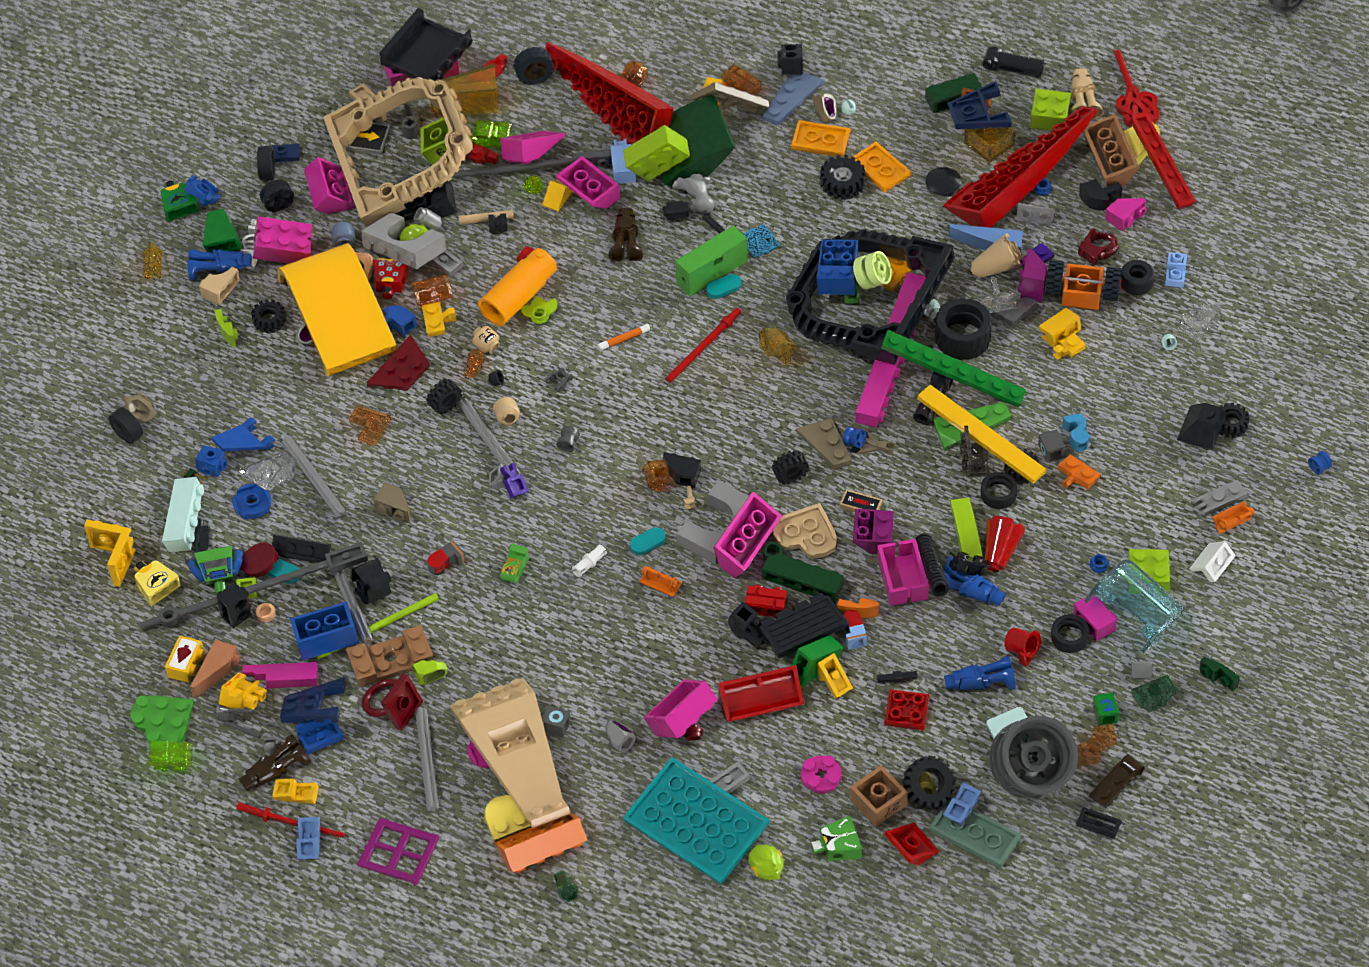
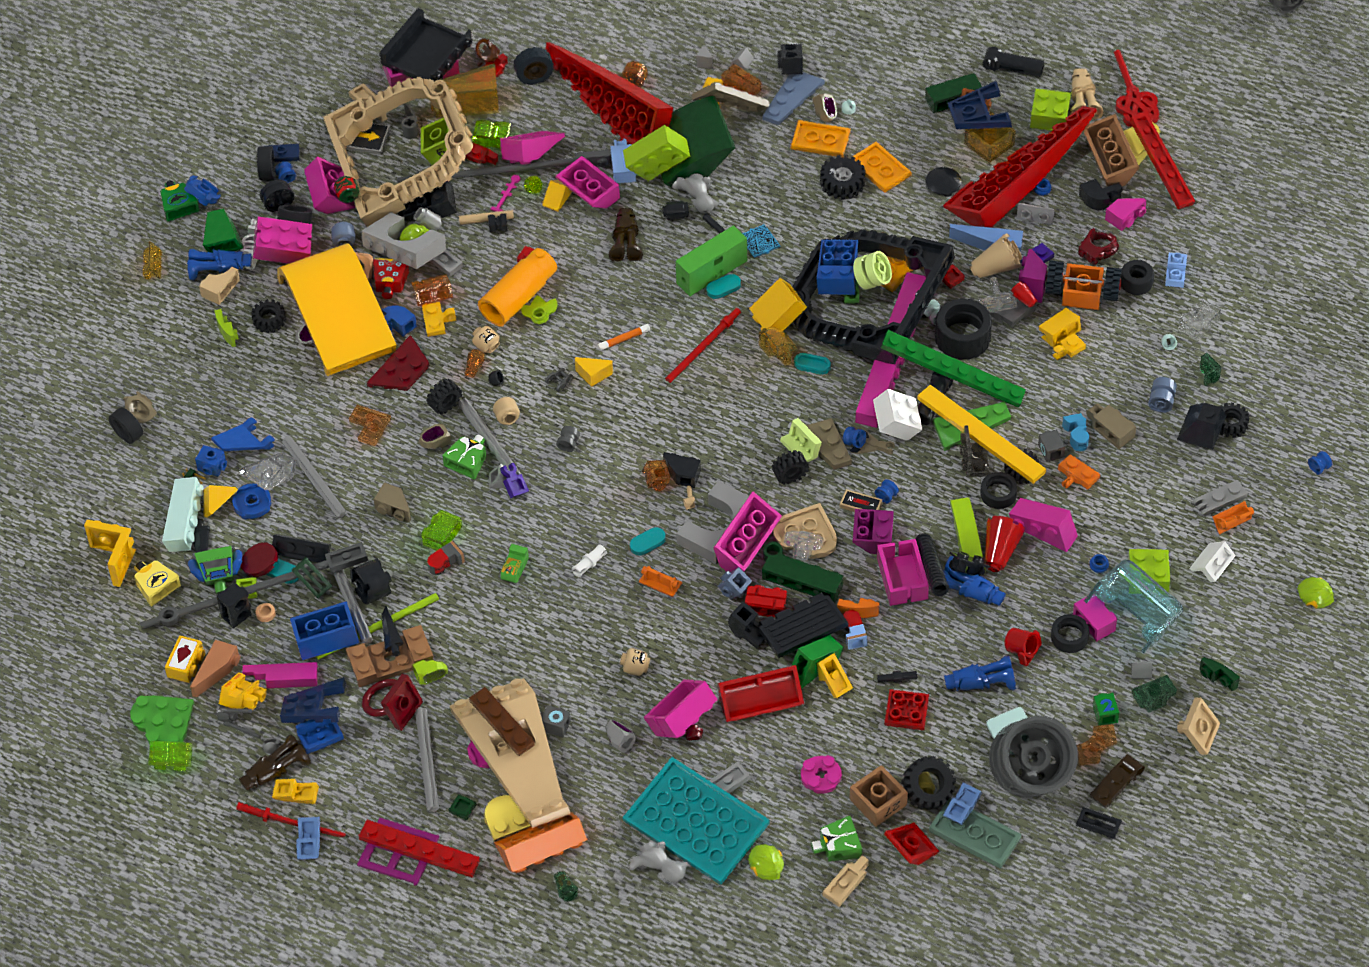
(214, 497): none -> yellow slope
(285, 172): none -> blue wheel
(295, 213): none -> black tyre
(307, 584): none -> dark green tile
(346, 189): none -> dark green head
(391, 635): none -> black bar
(419, 848): none -> red plate
(435, 437): none -> dark tan rock
(442, 530): none -> clear neon green brick
(462, 807): none -> dark green tile
(466, 456): none -> bright green torso
(491, 52): none -> reddish brown piece
(501, 721): none -> reddish brown plate
(515, 179): none -> dark pink piece
(593, 369): none -> yellow slope
(635, 662): none -> tan head
(655, 858): none -> light grey animal
(704, 58): none -> light grey slope
(734, 583): none -> sand blue brick
(743, 59): none -> light grey slope
(778, 306): none -> yellow brick
(802, 440): none -> yellowish green bracket
(803, 543): none -> clear plant
(812, 363): none -> teal tile
(846, 881): none -> tan hinge
(886, 491): none -> blue wheel
(897, 414): none -> white brick
(953, 276): none -> red plate
(1023, 293): none -> red cone
(1045, 522): none -> dark pink wedge
(1111, 425): none -> dark tan brick
(1162, 394): none -> sand blue wheel
(1200, 726): none -> tan tile
(1210, 368): none -> clear green bracket
(1315, 592): none -> lime hair

